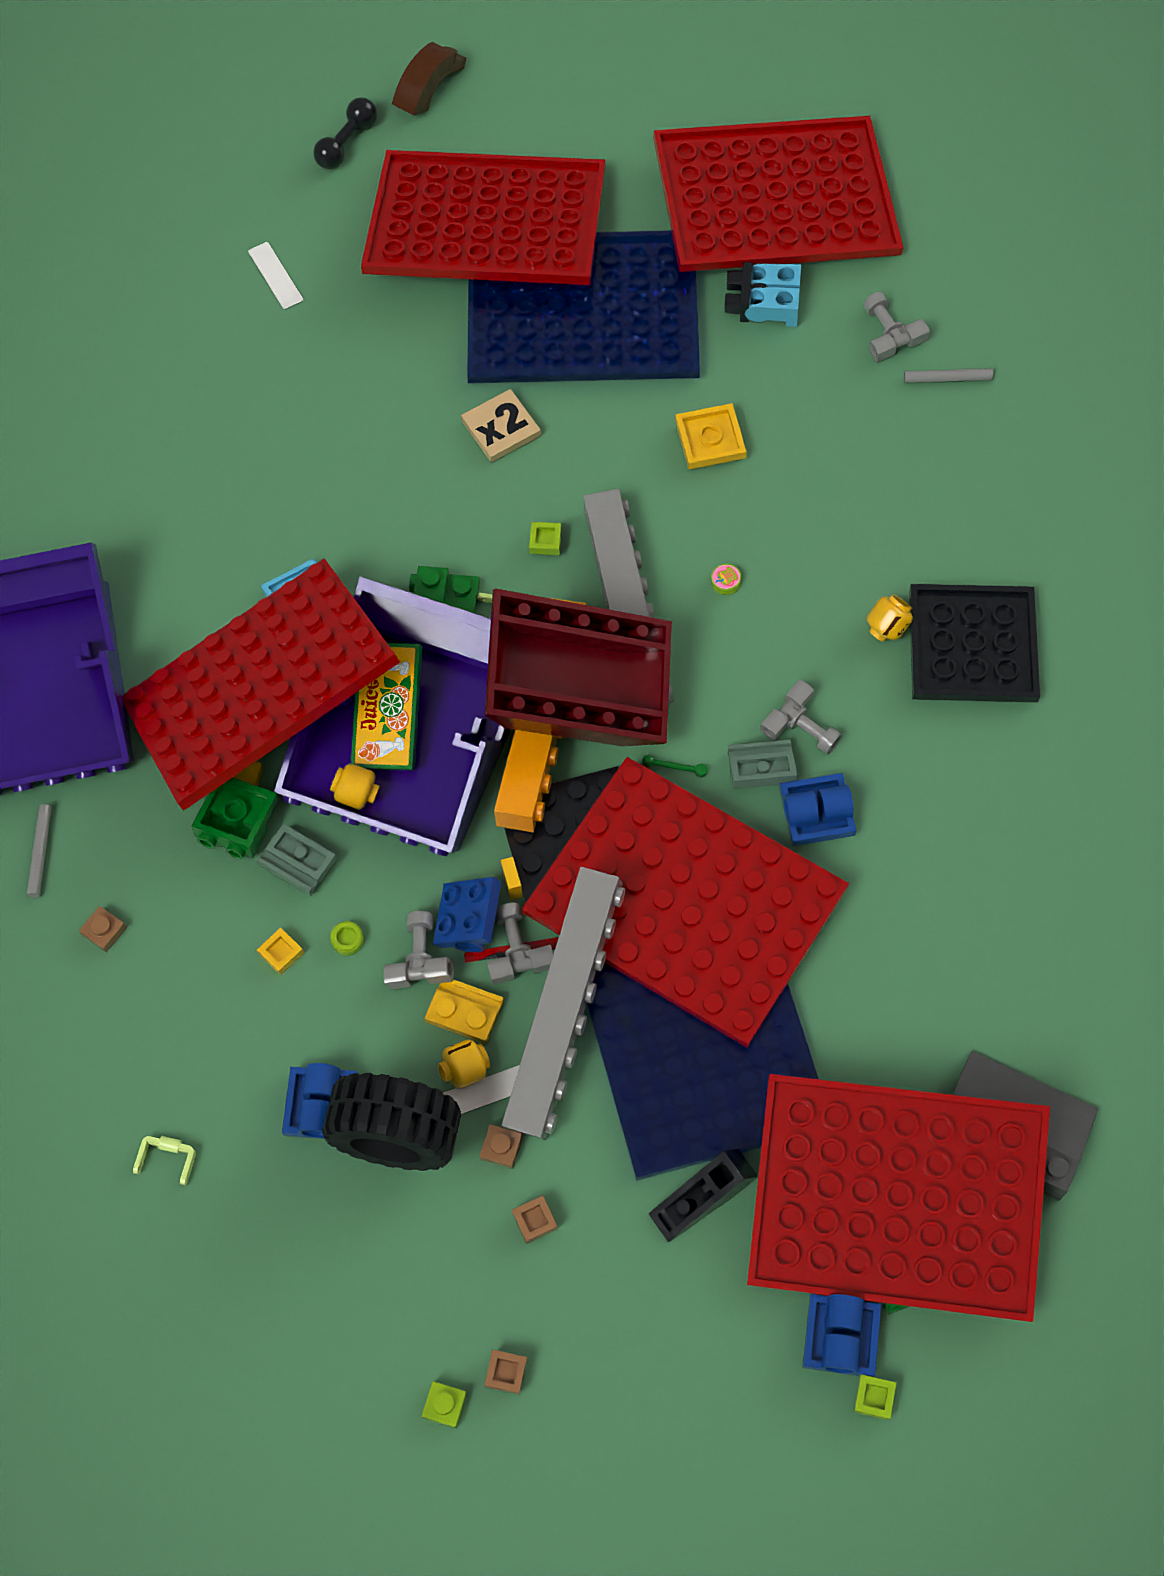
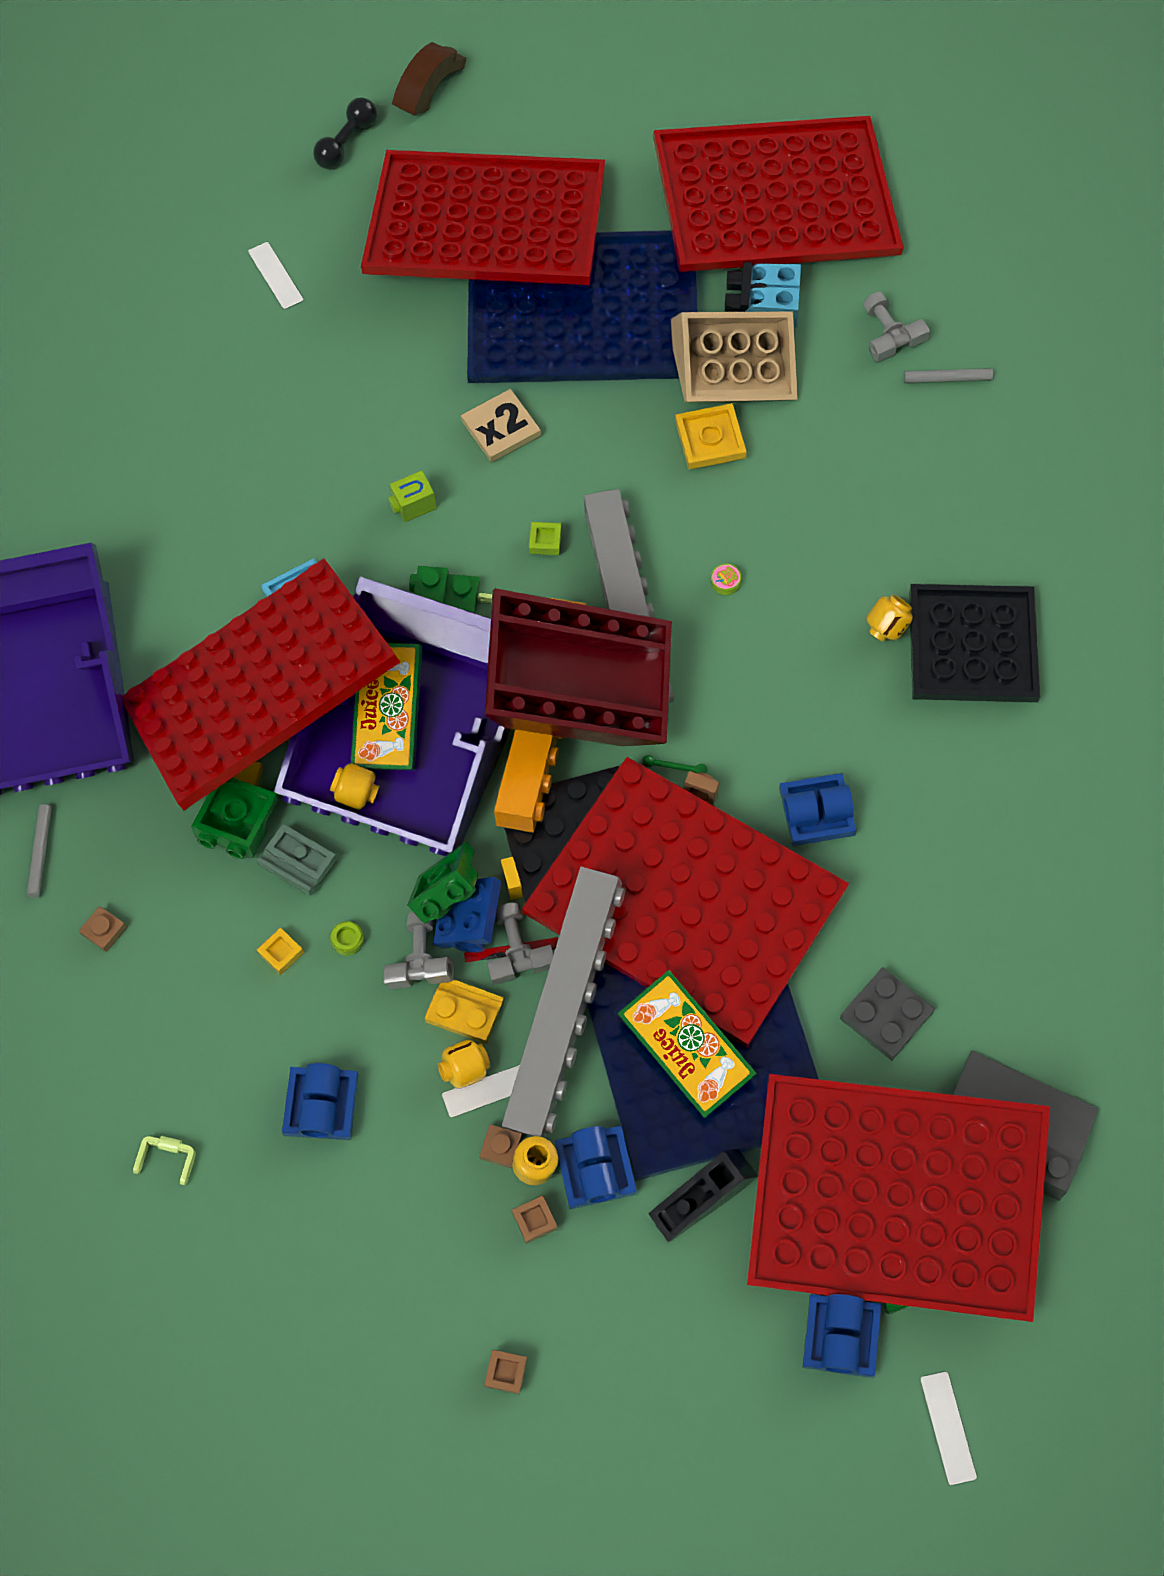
(392, 1121): black tyre -> none
(412, 496): none -> lime brick
(444, 884): none -> green plate
(444, 1404): lime plate -> none
(540, 1151): none -> yellow head
(595, 1166): none -> blue plate
(687, 1044): none -> tile
(702, 786): none -> medium nougat plate
(735, 356): none -> tan slope
(762, 764): sand green plate -> none
(793, 715): light grey bar -> none
(875, 1397): lime plate -> none
(887, 1013): none -> dark grey plate
(948, 1428): none -> white sticker

